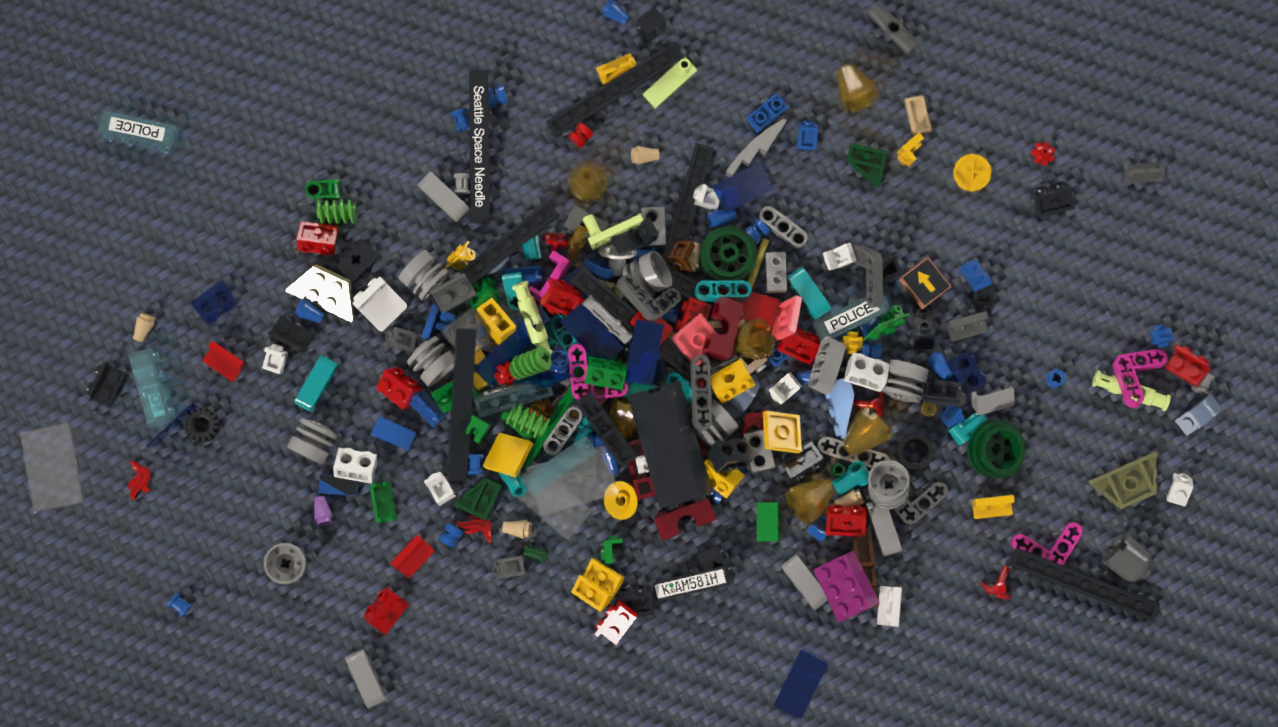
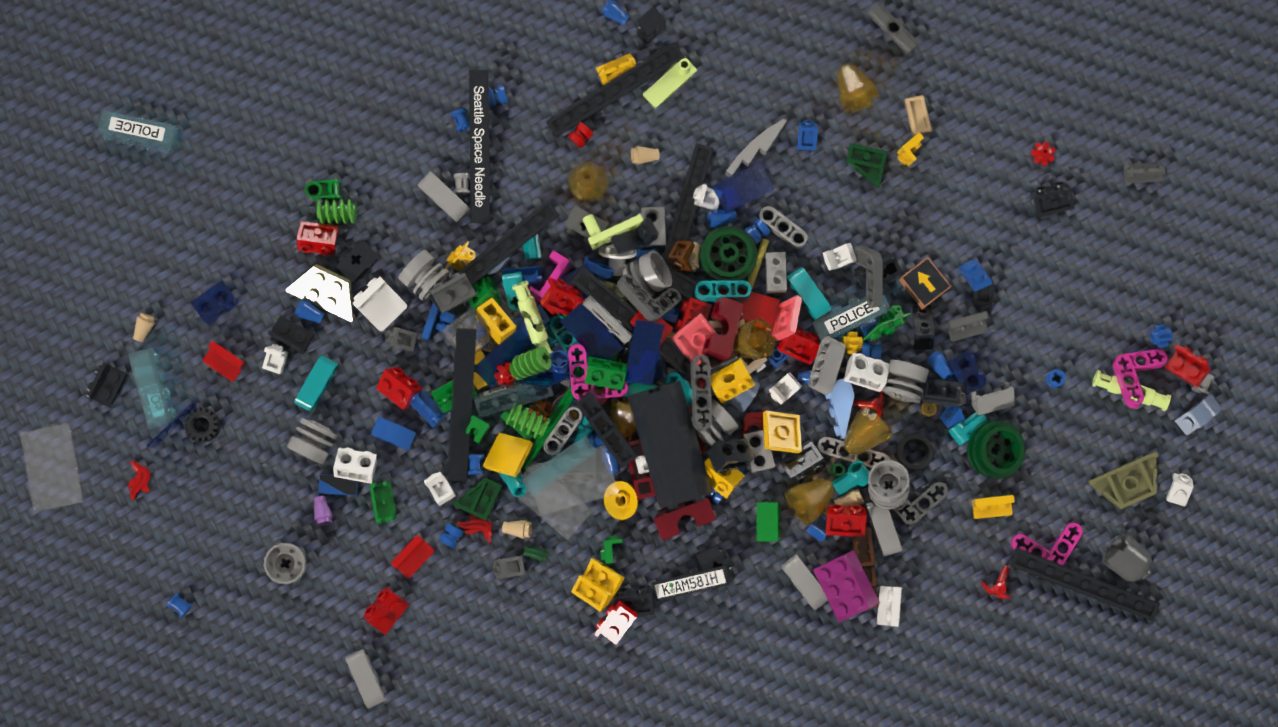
(431, 359): light grey wheel -> none
(556, 241): red plant -> none
(576, 243): clear yellow pin -> none
(767, 113): blue slope -> none
(800, 684): clear blue piece -> none
(972, 172): yellow tile -> none

